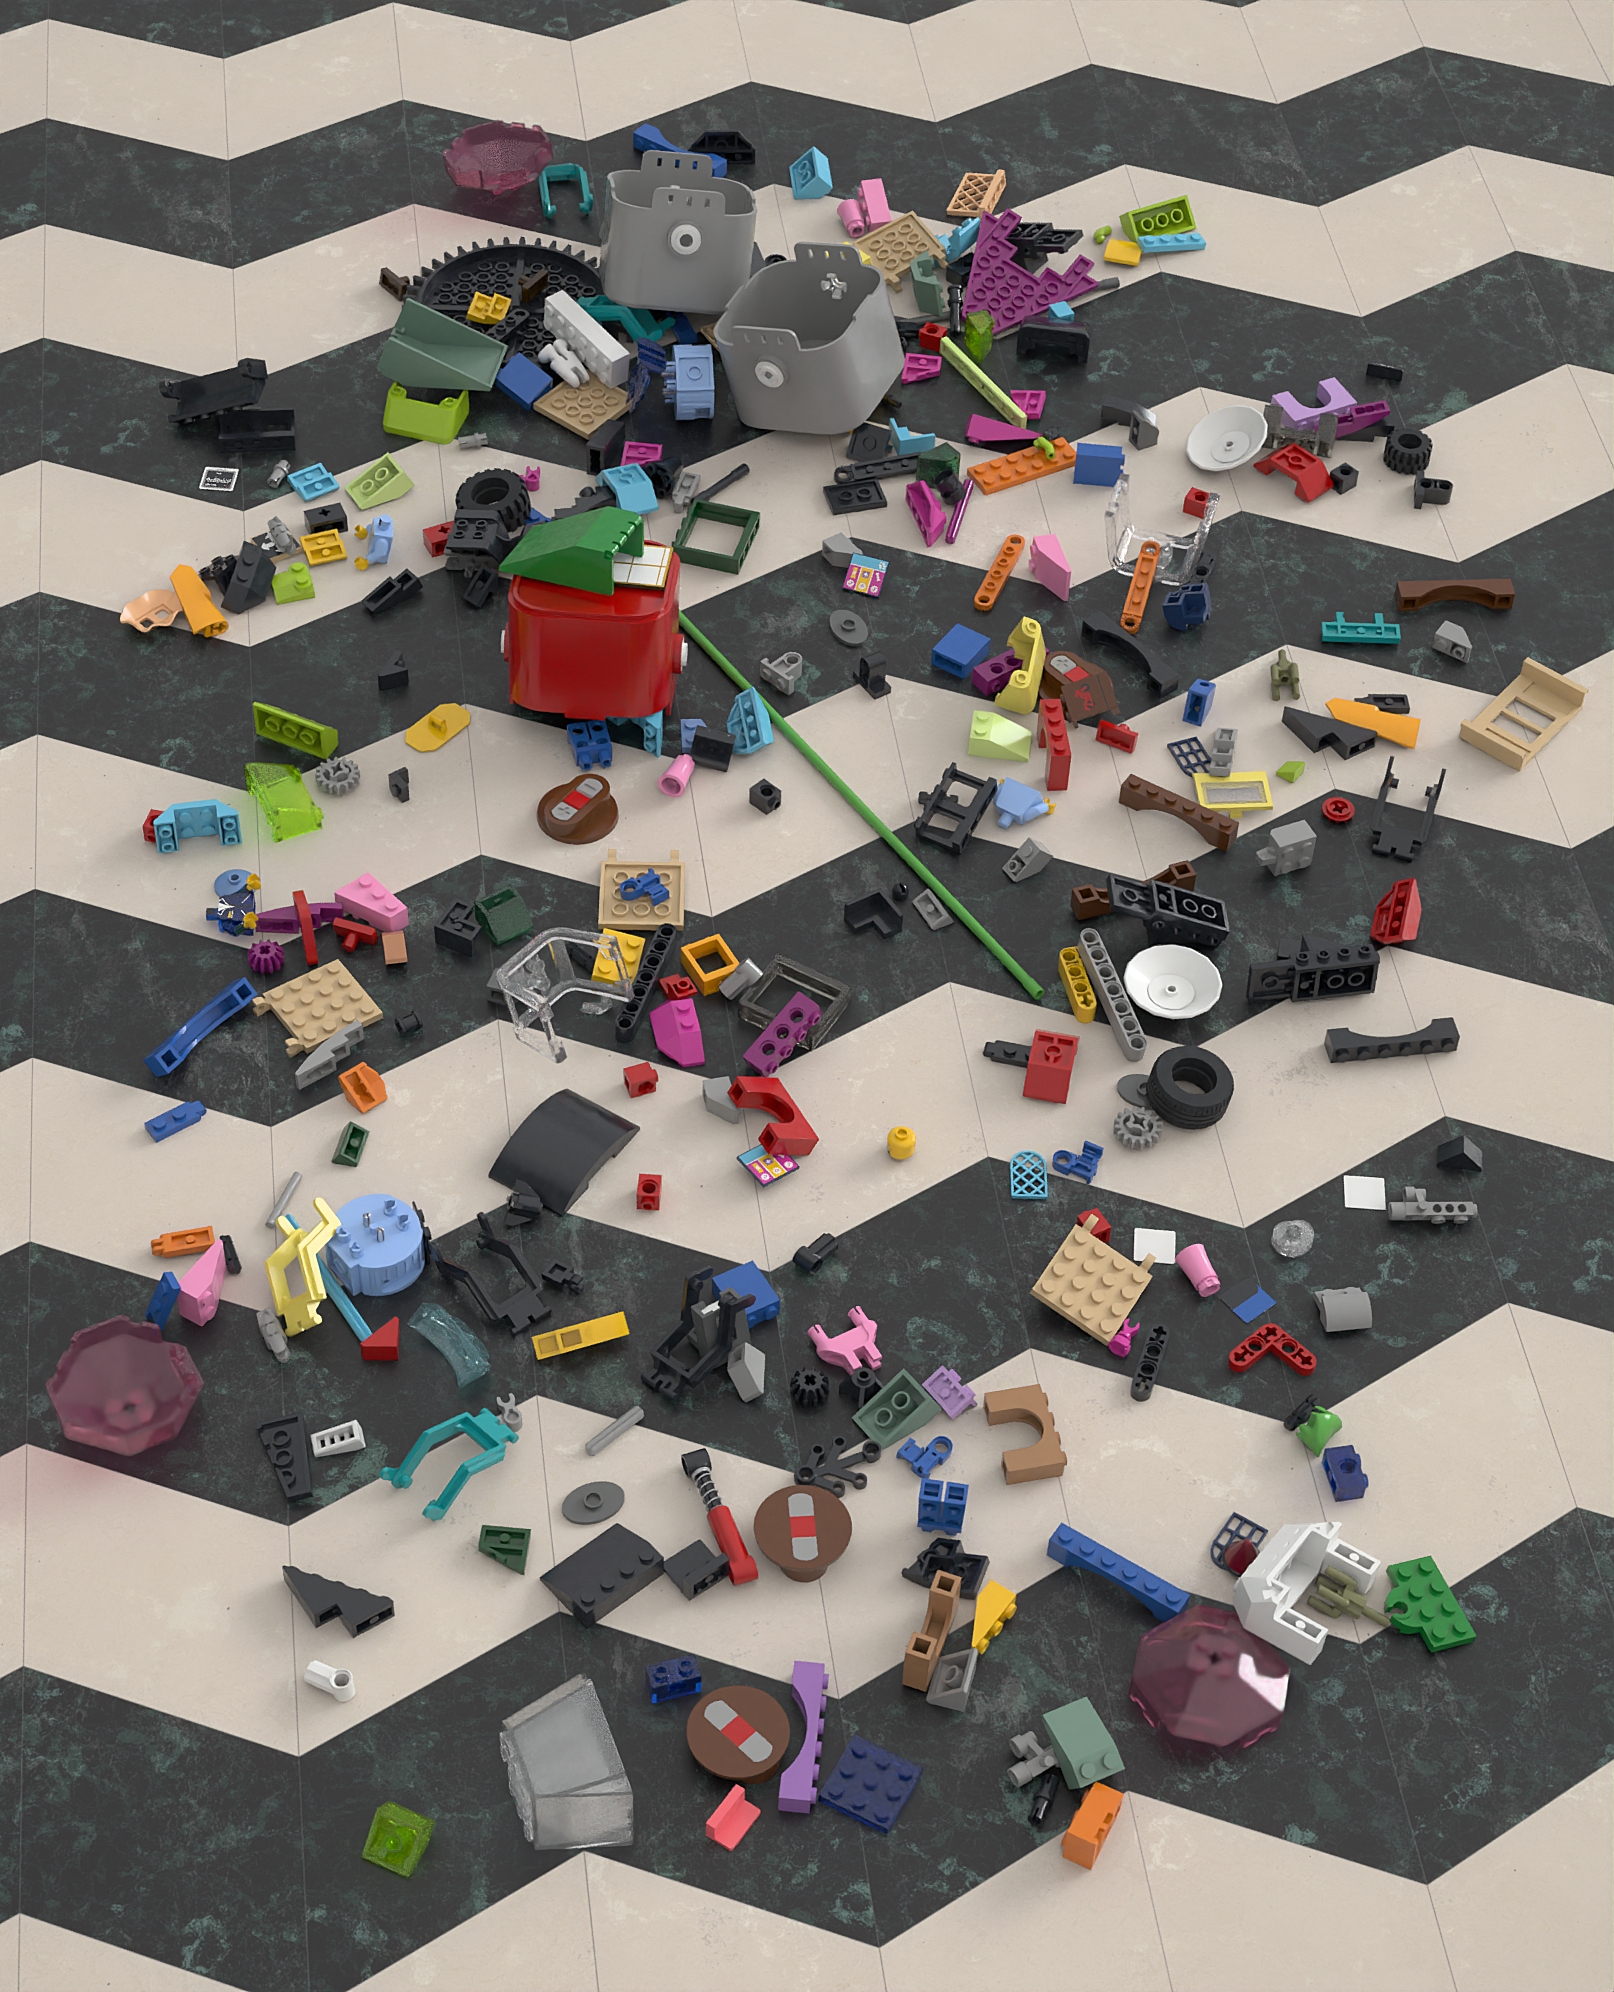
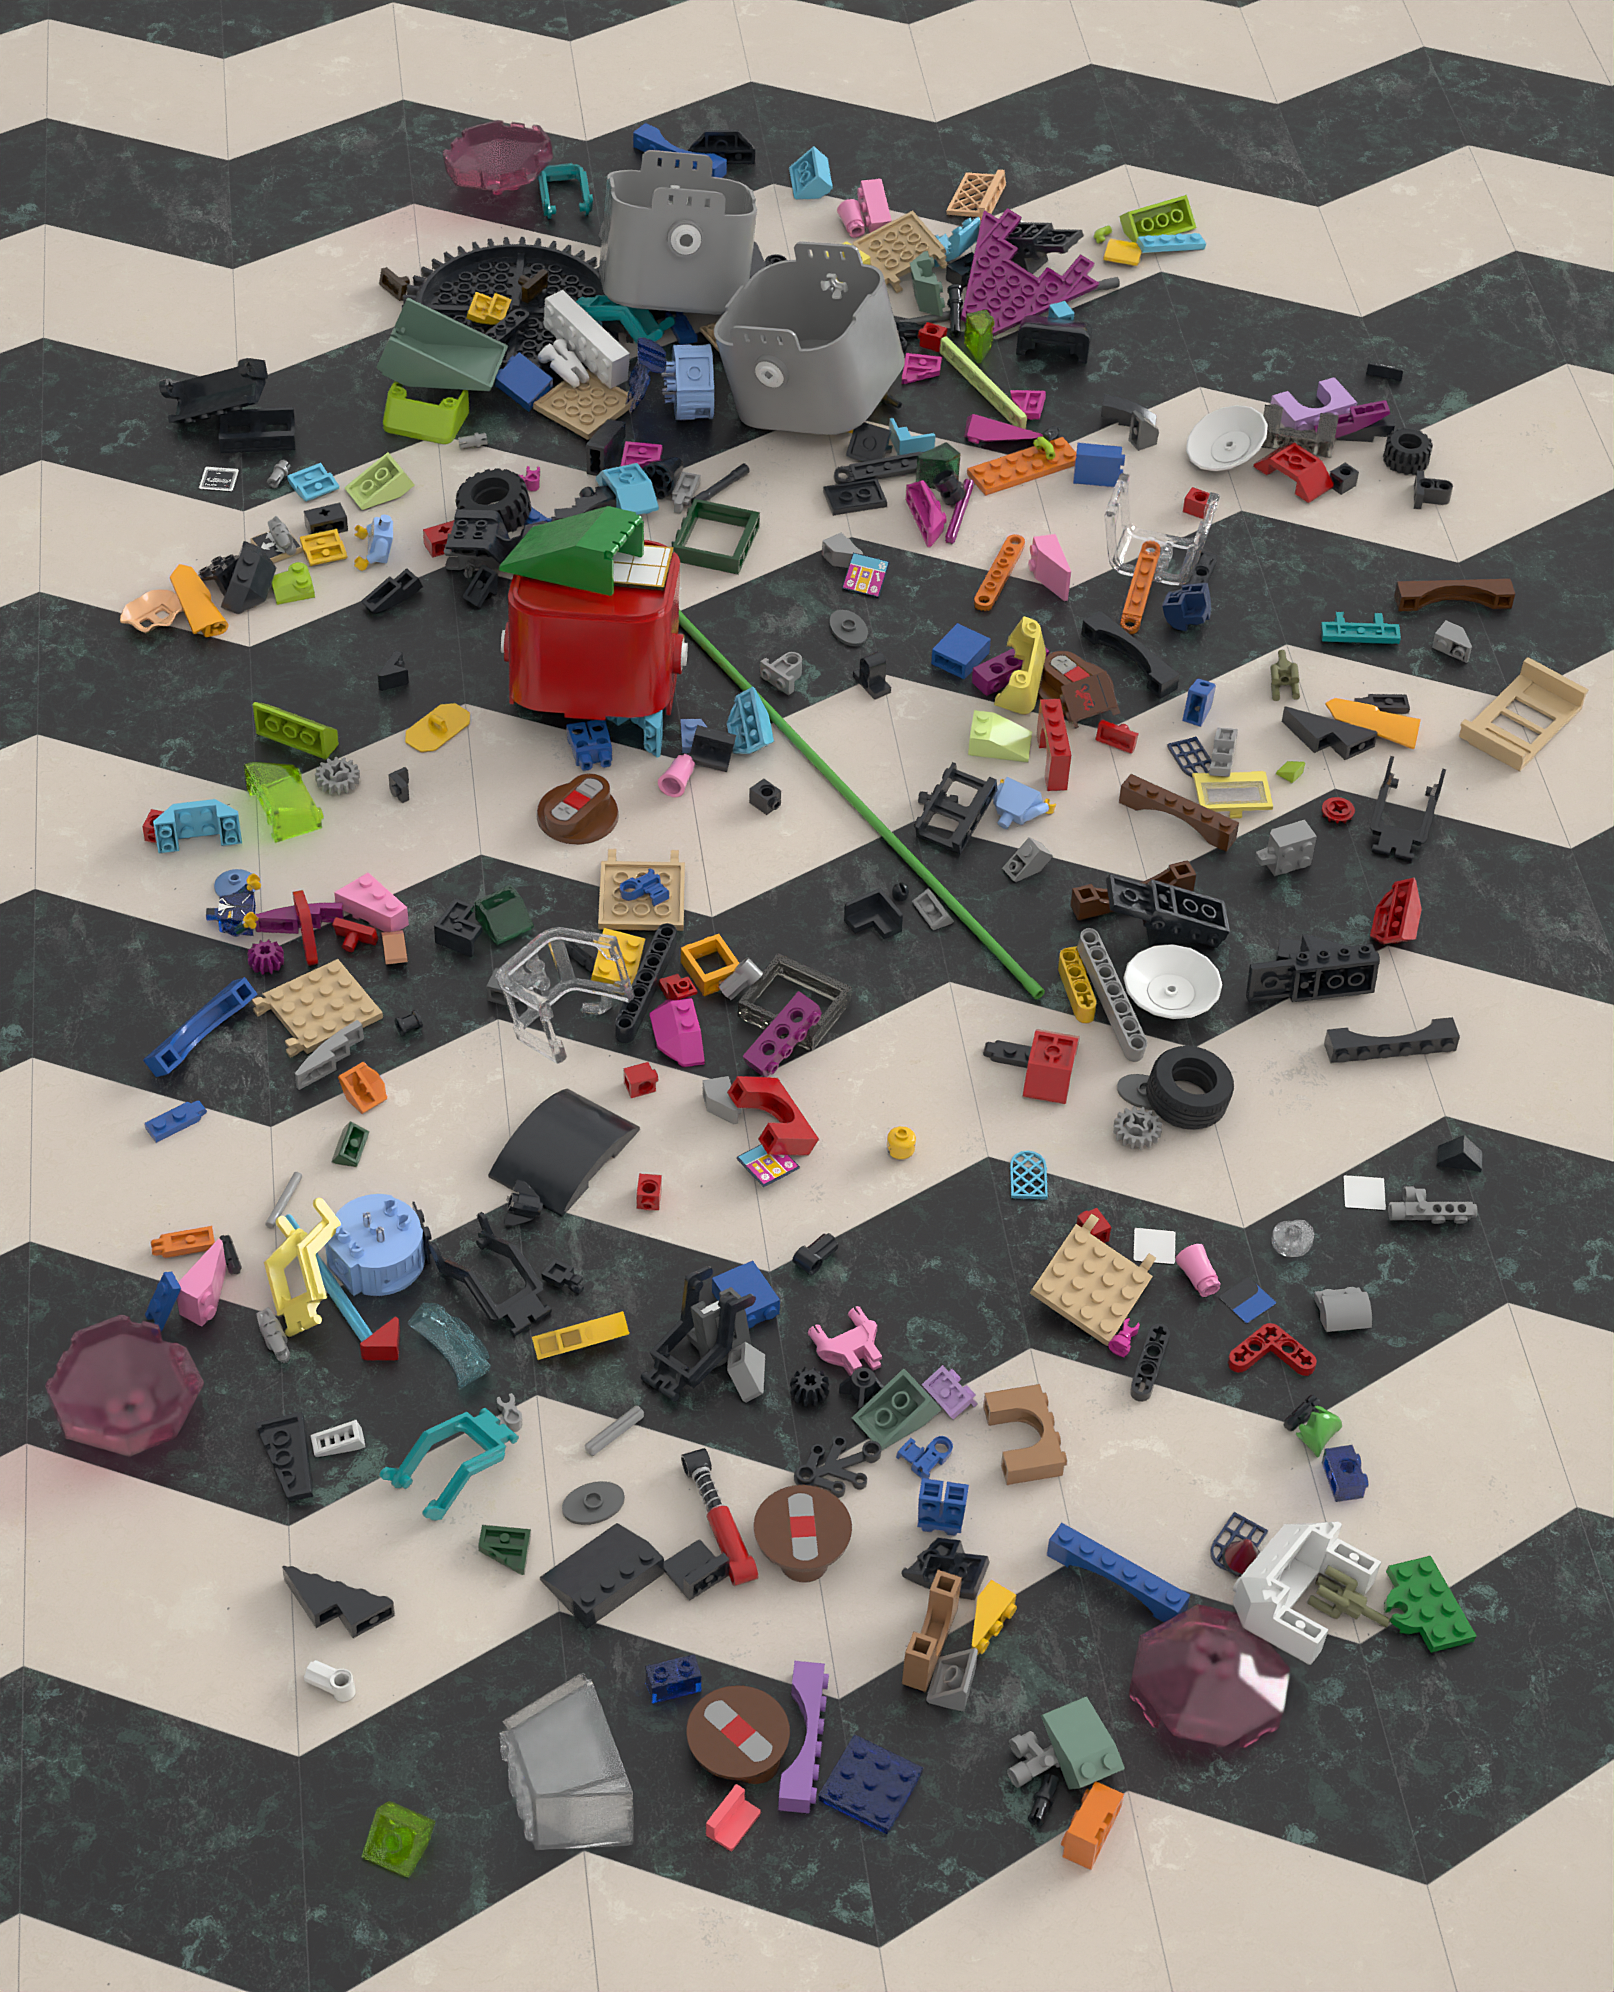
(1084, 1165): blue piece -> none

